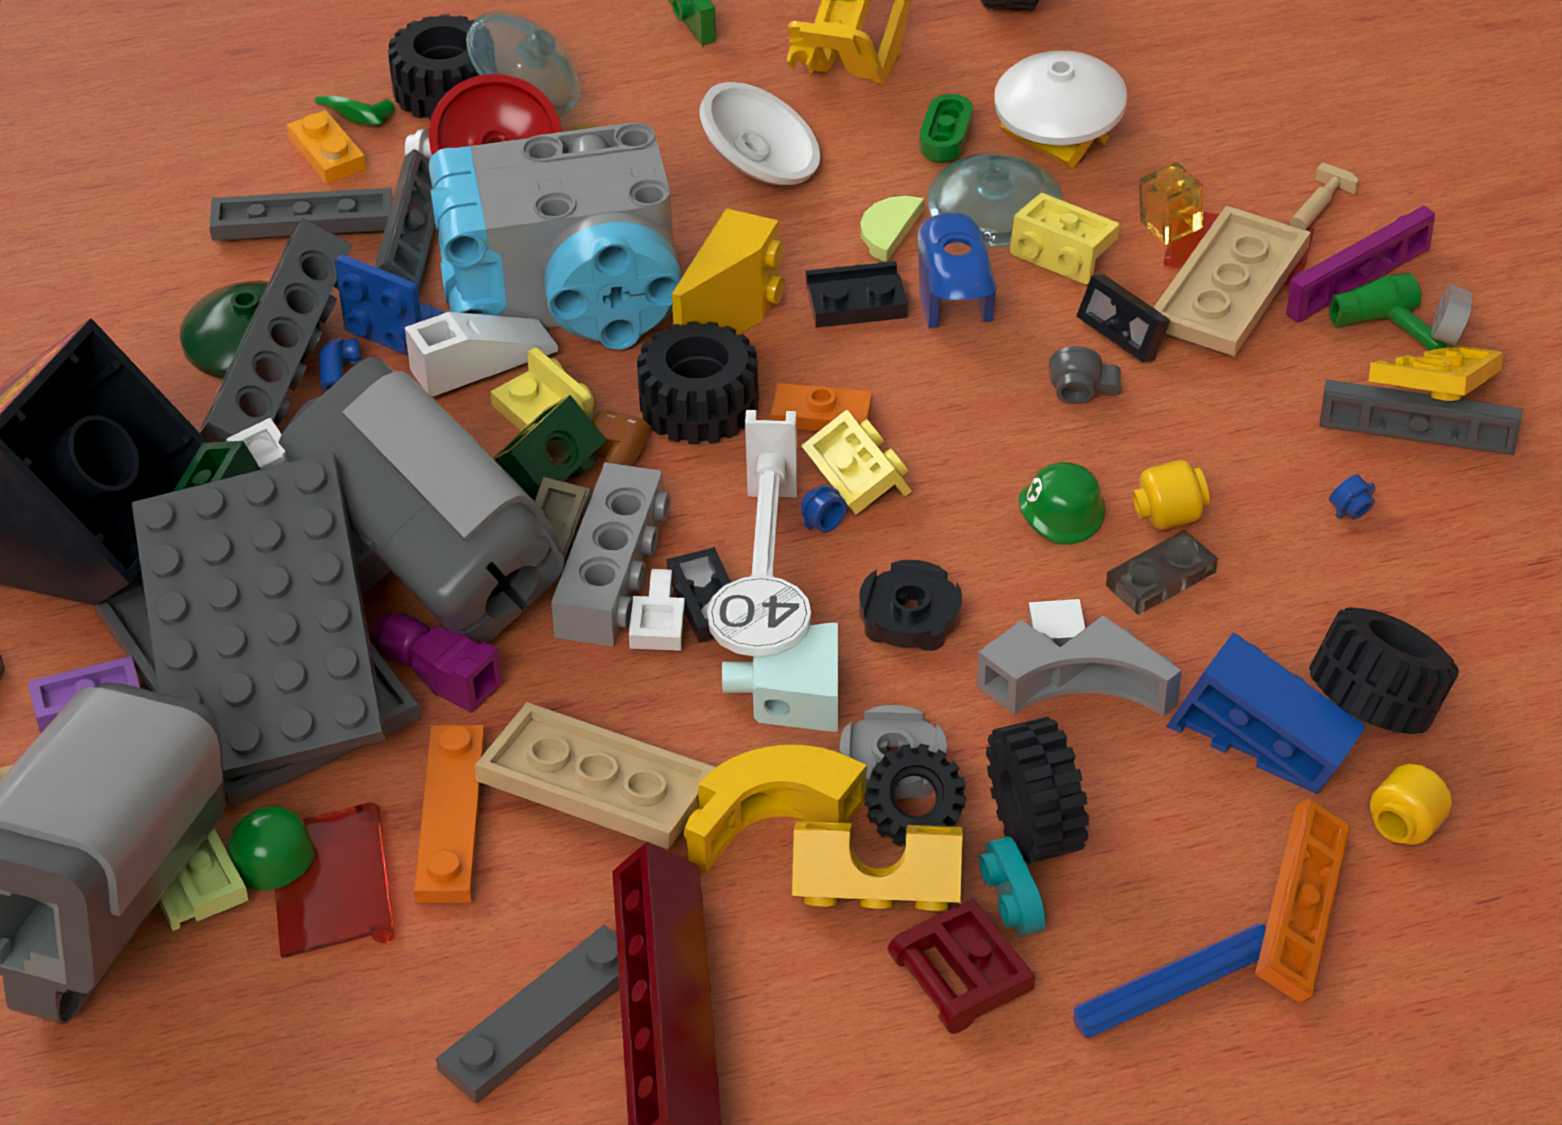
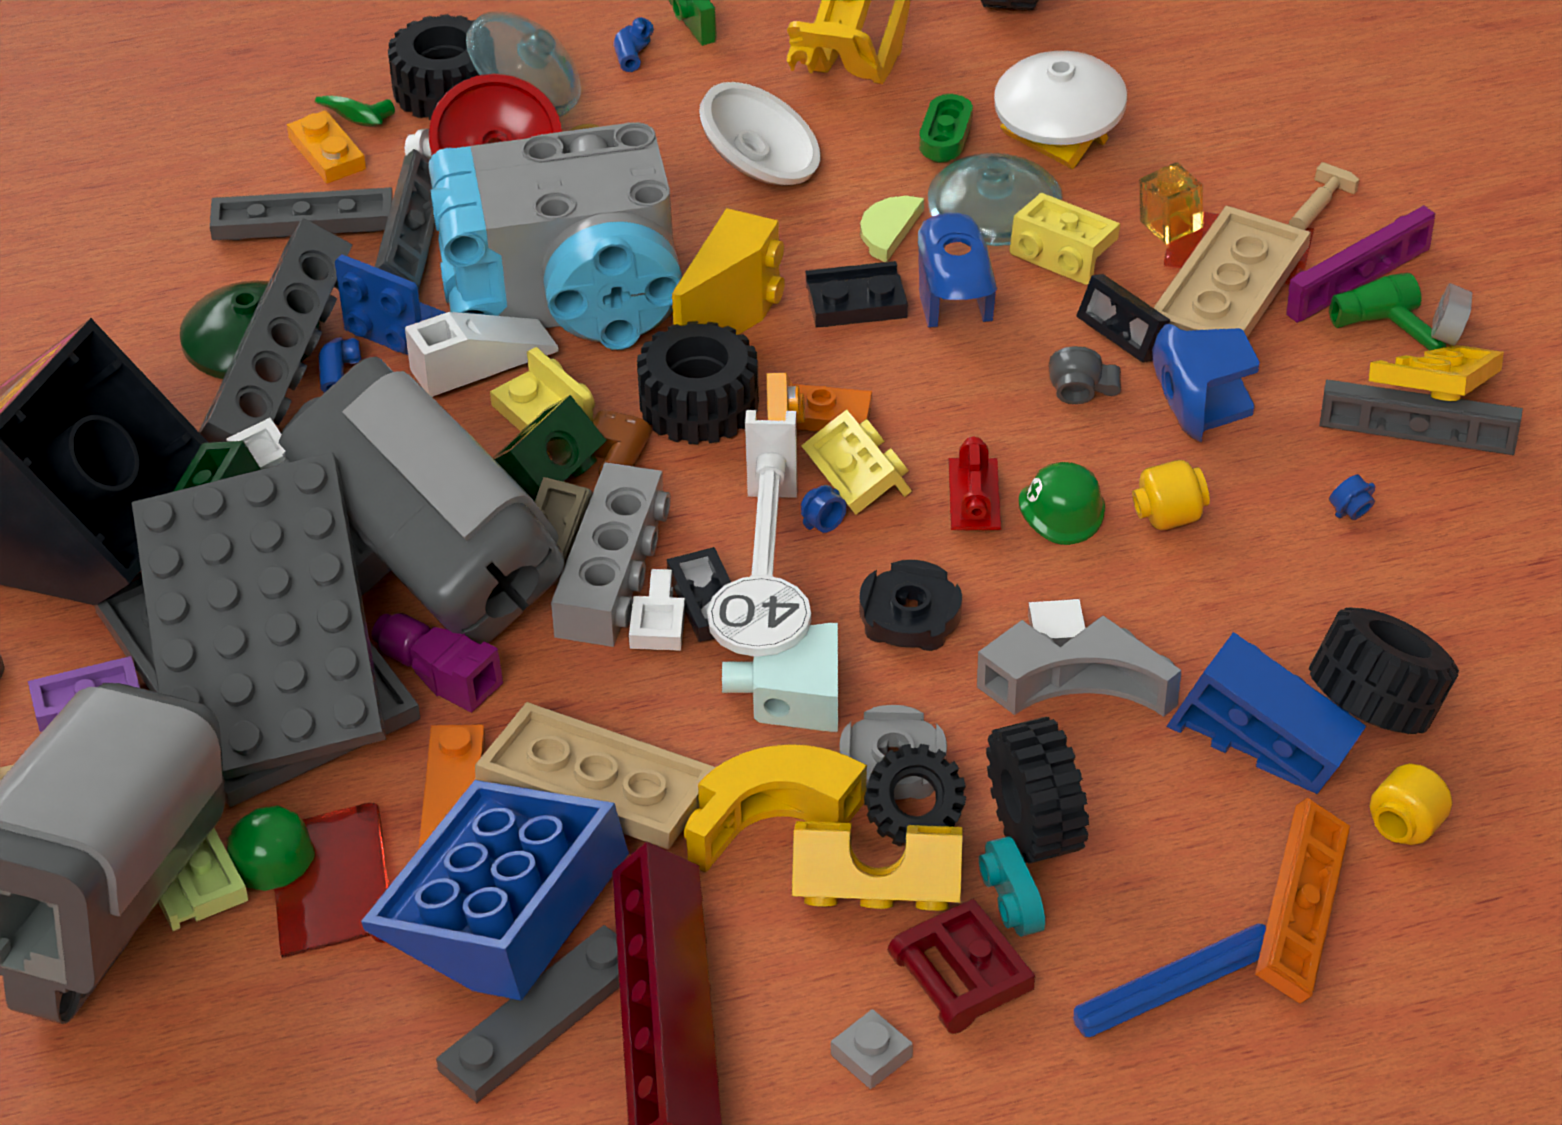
(500, 885): none -> blue slope
(631, 41): none -> blue arm
(783, 397): none -> light orange piece
(871, 1049): none -> light grey plate
(974, 488): none -> red hinge
(1161, 572): clear smoke piece -> none
(1204, 376): none -> blue piece

